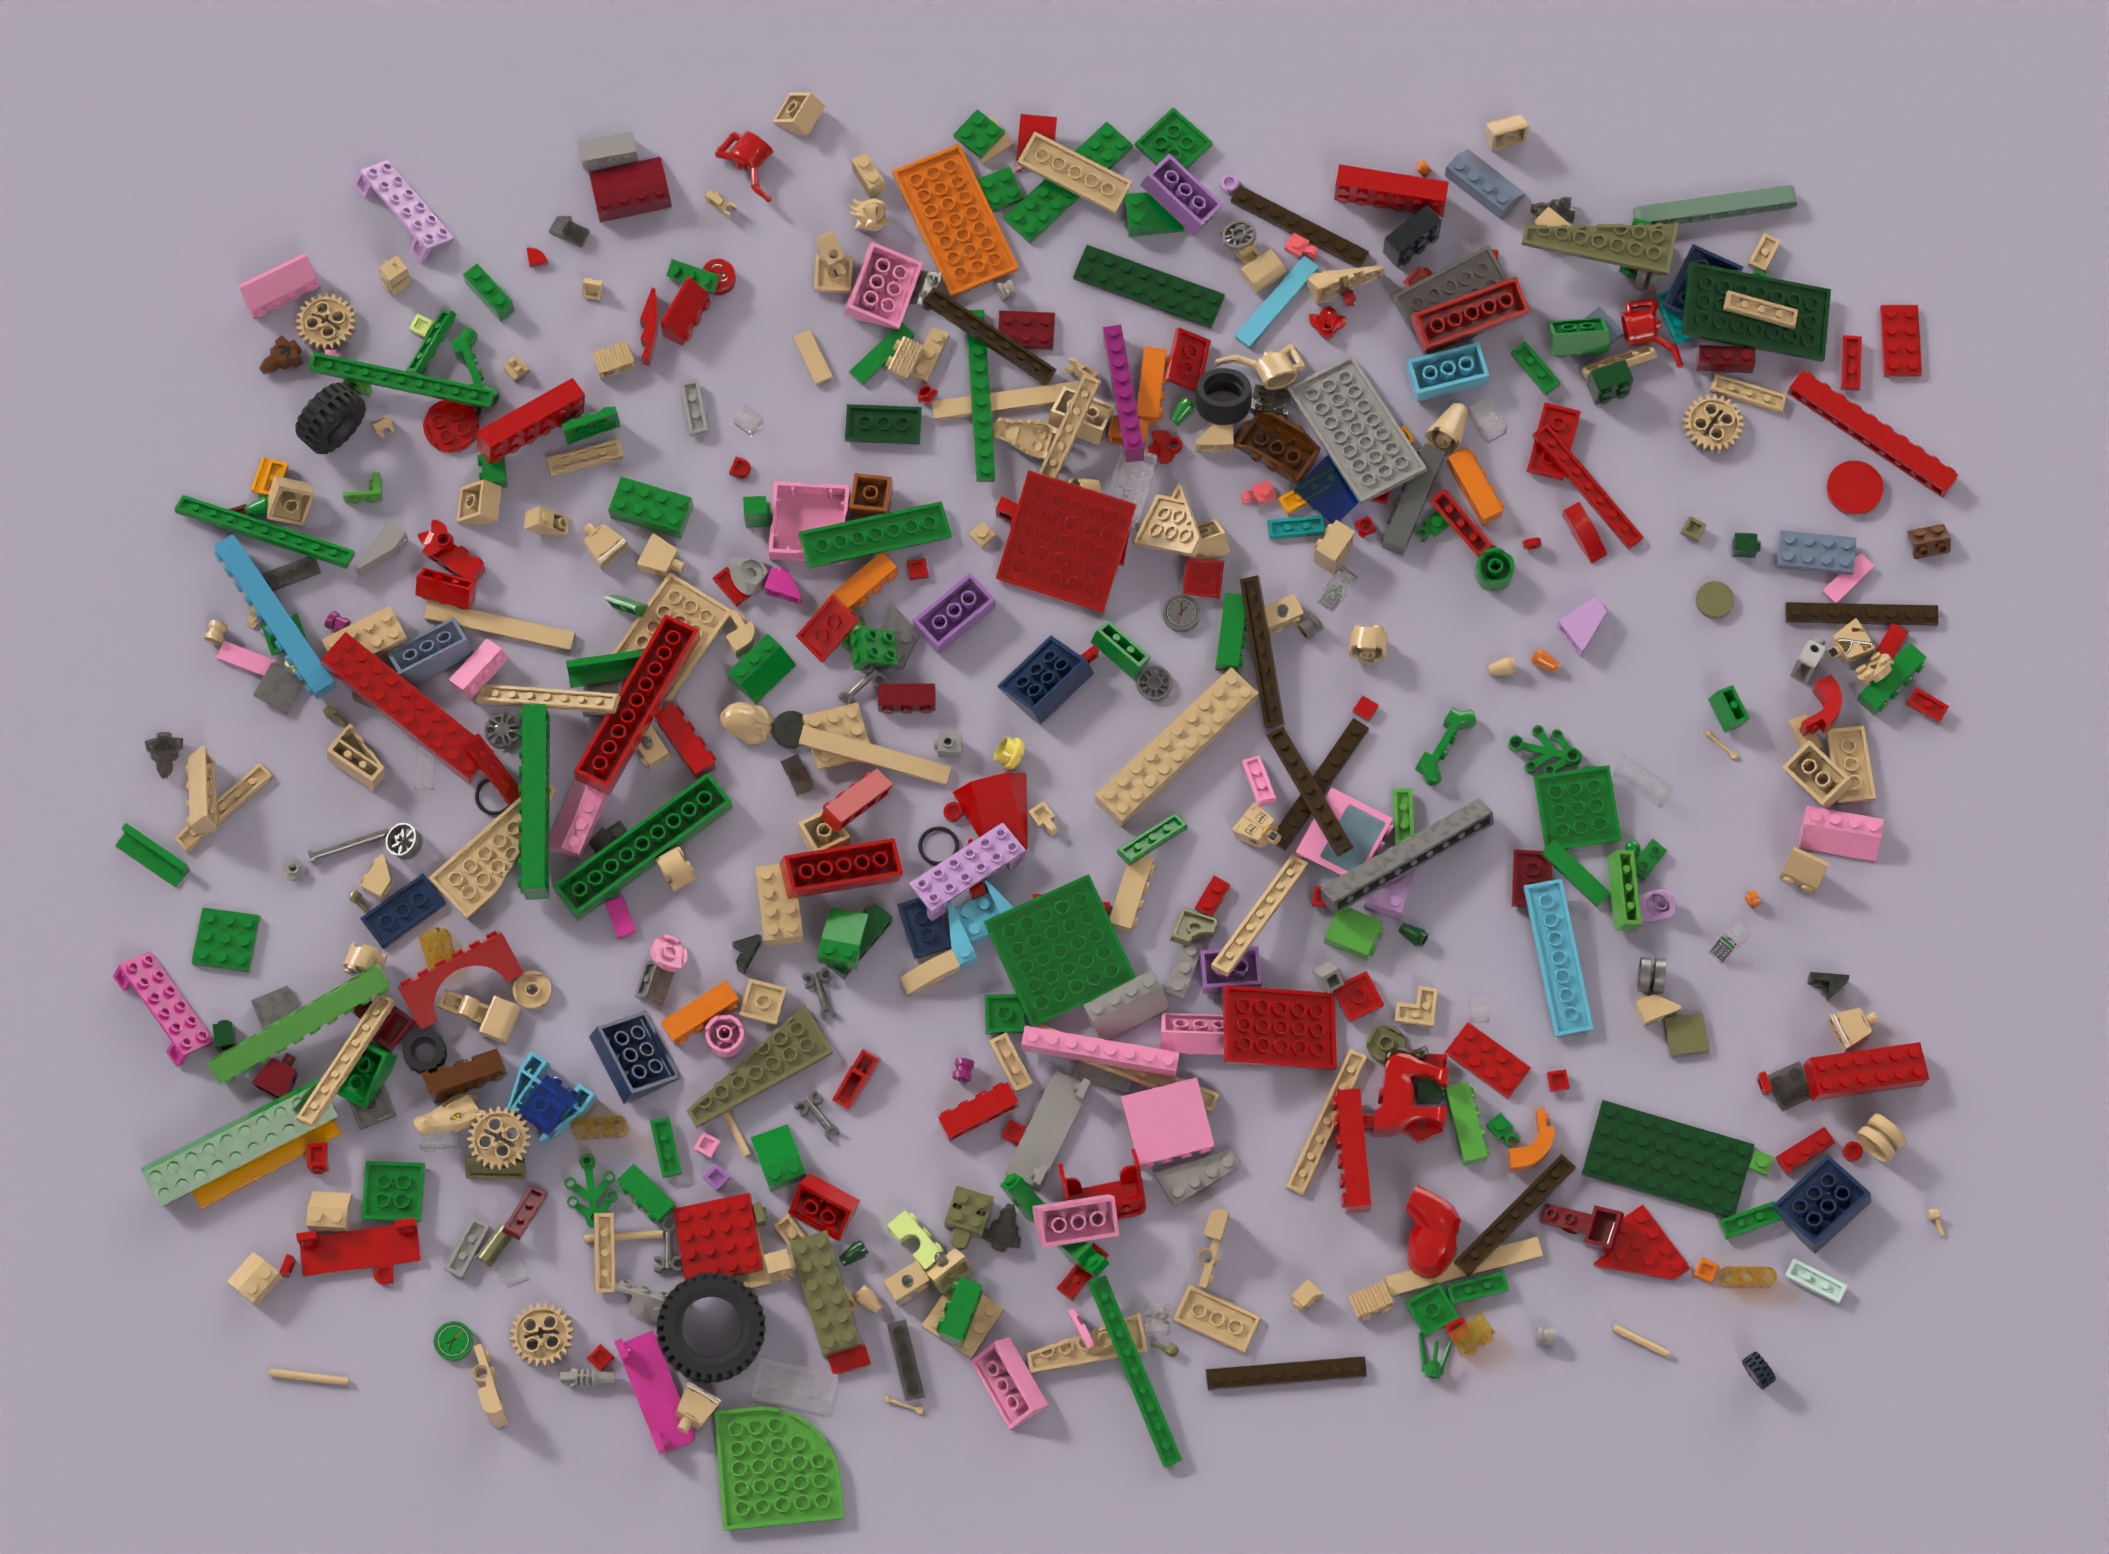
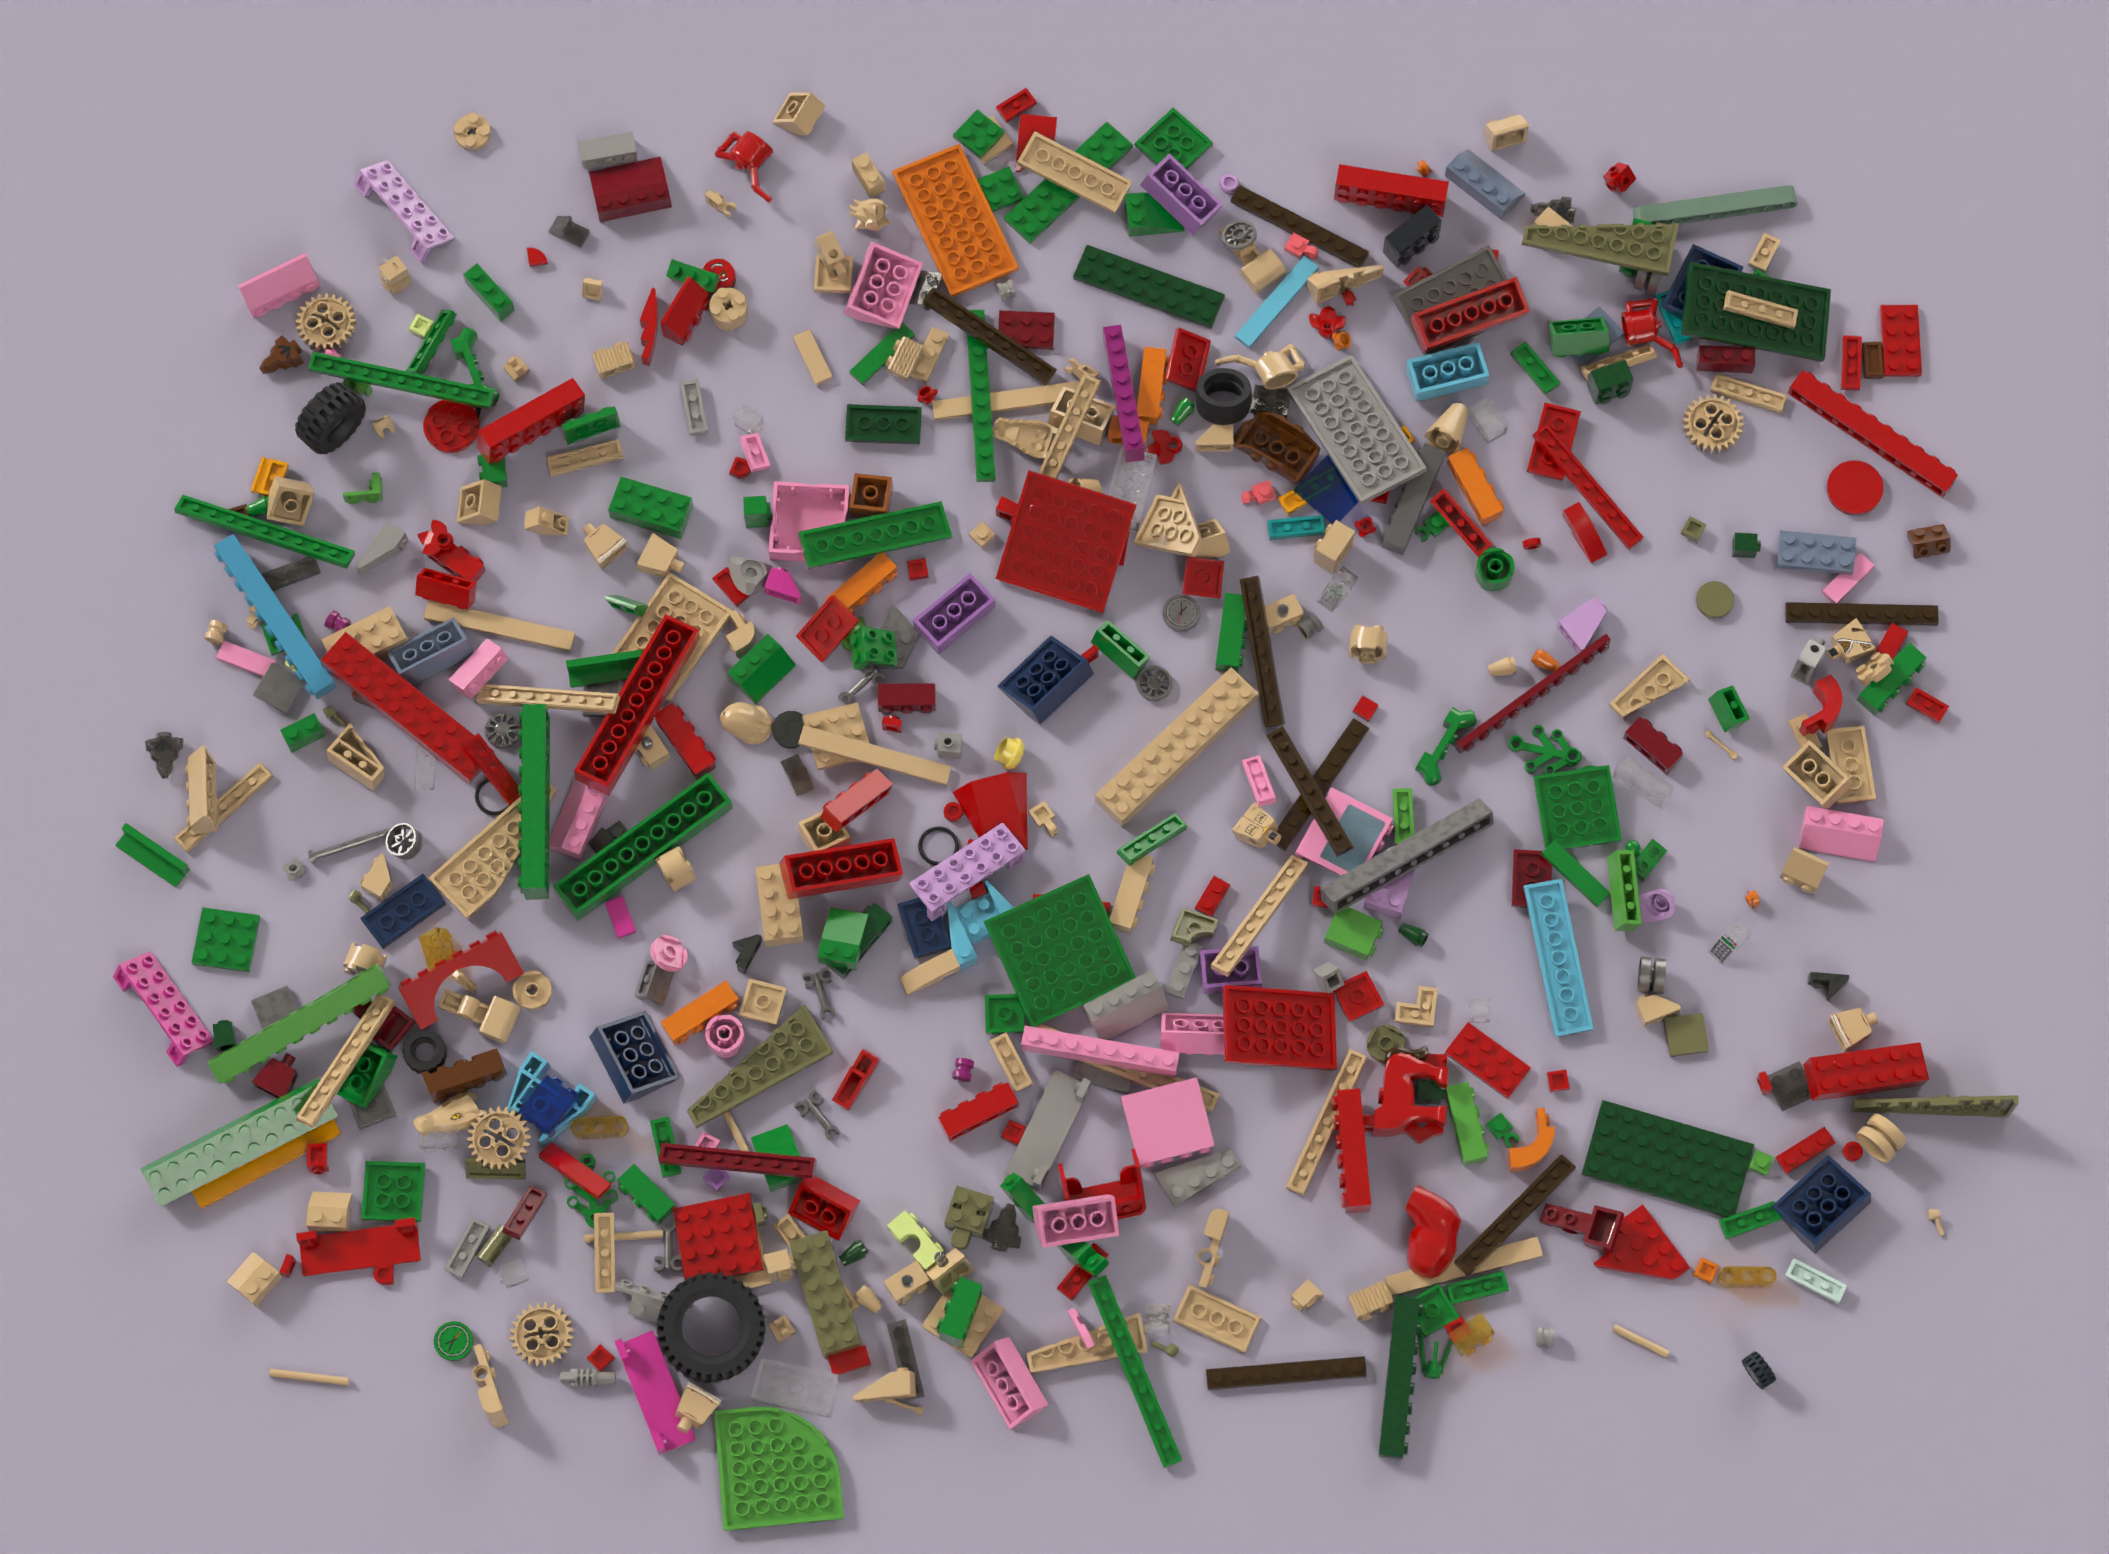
(302, 732): none -> green brick
(464, 981): none -> tan axle
(471, 141): none -> tan plate
(574, 1170): none -> red tile
(728, 309): none -> tan brick
(737, 1160): none -> dark red plate
(754, 452): none -> bright pink plate
(781, 1329): none -> tan tile
(891, 1386): none -> tan slope
(892, 724): none -> red plate
(1016, 105): none -> red plate
(1341, 340): none -> orange plate
(1399, 1376): none -> dark green brick
(1527, 699): none -> dark red plate
(1619, 177): none -> red brick
(1649, 686): none -> tan wing
(1653, 745): none -> dark red brick
(1872, 360): none -> reddish brown tile
(1942, 1105): none -> olive wing

